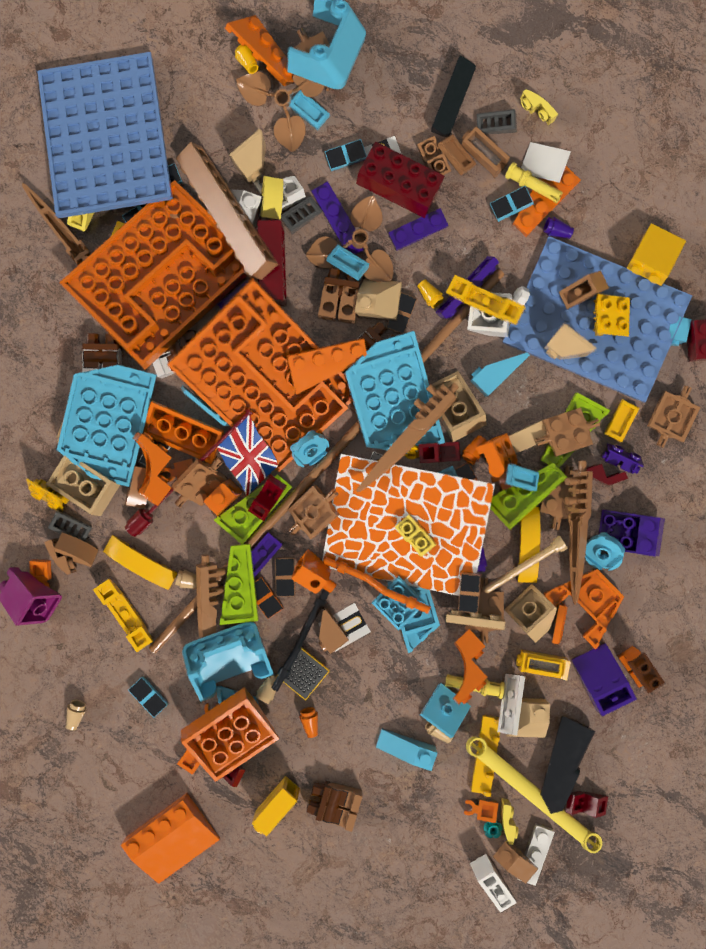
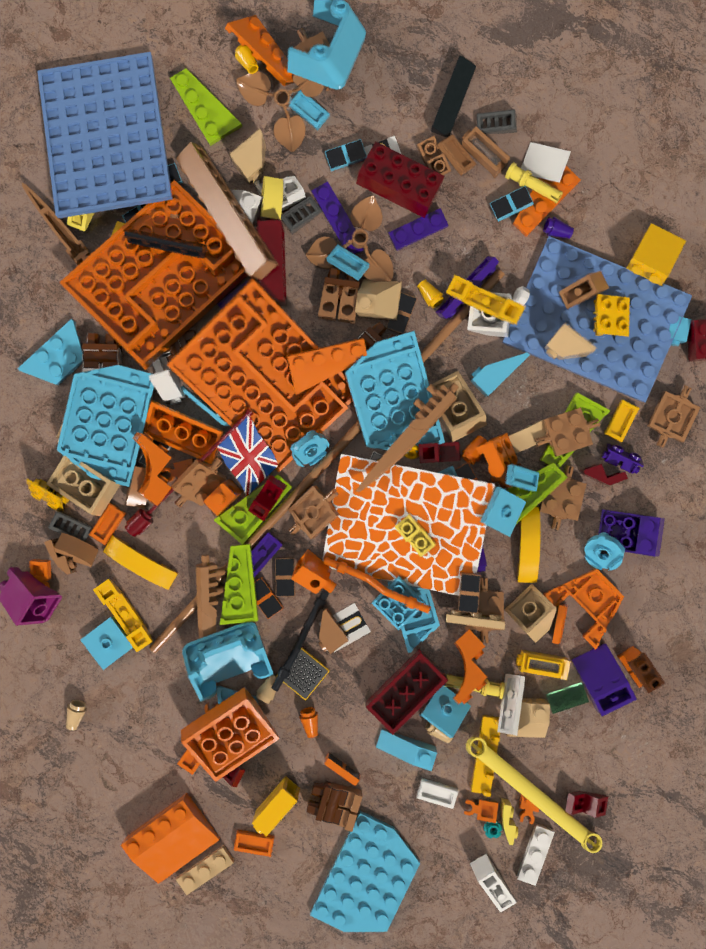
(57, 356): none -> medium azure wing
(107, 523): none -> orange tile
(107, 643): none -> medium azure plate
(148, 696): black tile -> none
(166, 243): none -> black slope
(168, 386): none -> white slope
(186, 579): tan cone -> none
(205, 870): none -> tan plate
(208, 112): none -> lime wing
(253, 843): none -> orange tile
(342, 769): none -> orange tile
(367, 878): none -> medium azure plate
(406, 691): none -> dark red brick
(437, 793): none -> white tile
(503, 511): none -> medium azure plate
(515, 862): medium nougat slope -> none
(528, 808): none -> orange plate
(533, 102): light yellow slope -> none
(557, 545): tan piece -> none
(563, 768): black panel -> none
(567, 698): none -> clear green plate
(578, 521): medium nougat piece -> none

